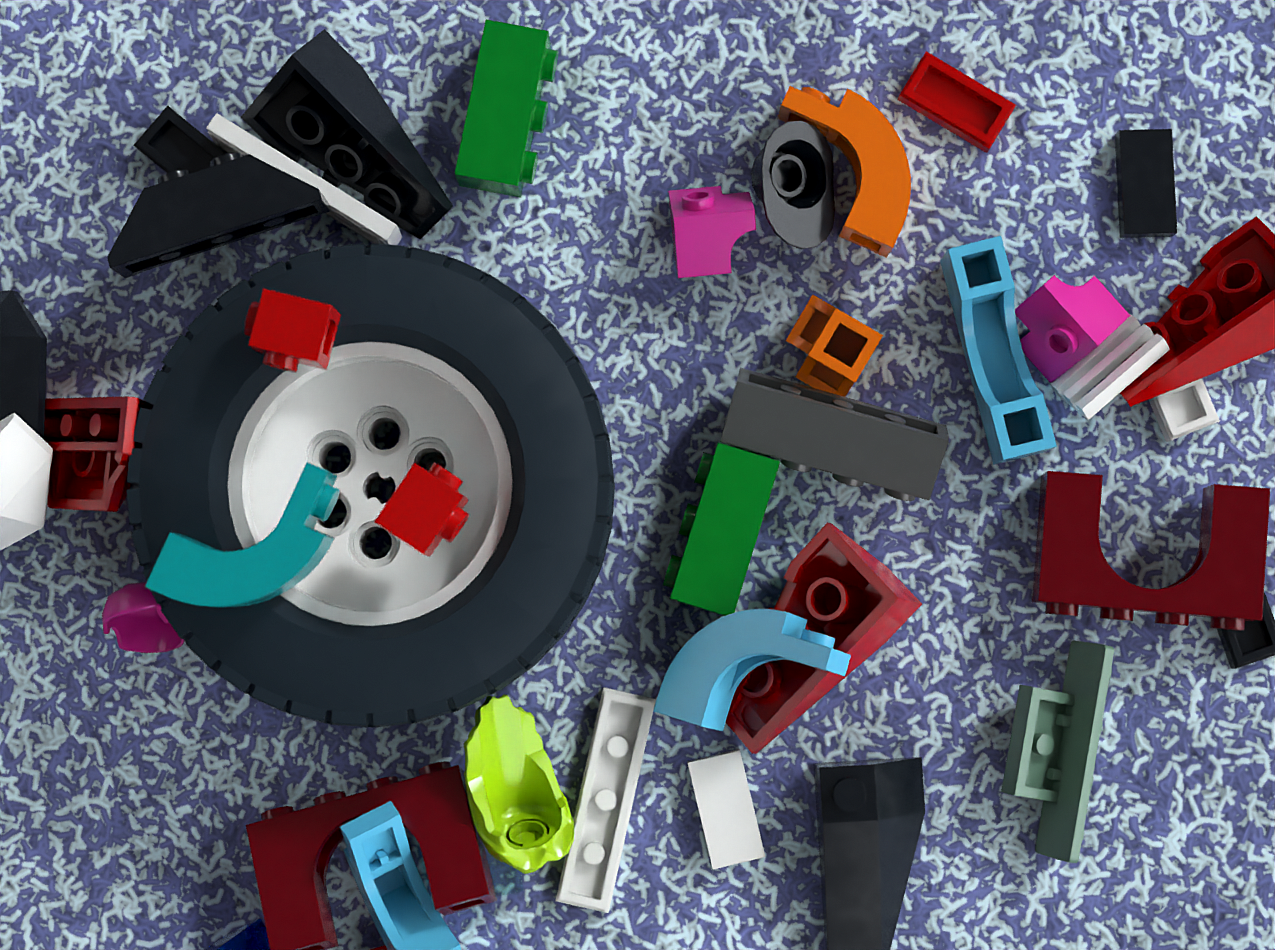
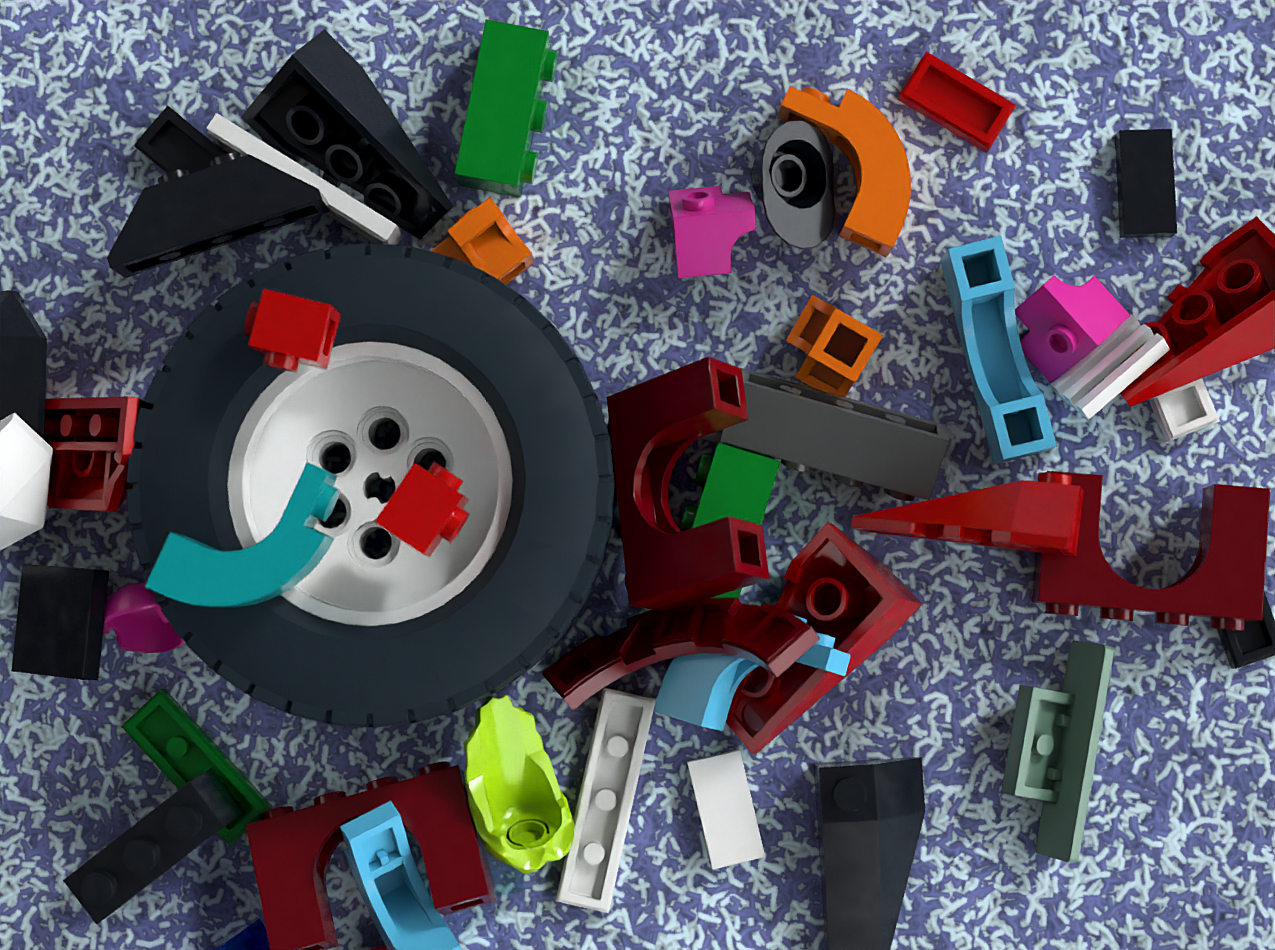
(60, 621): none -> black tile
(153, 845): none -> black brick
(186, 752): none -> green tile
(487, 243): none -> orange brick
(648, 434): none -> dark red arch
(704, 627): none -> dark red tile
(1013, 515): none -> red wedge

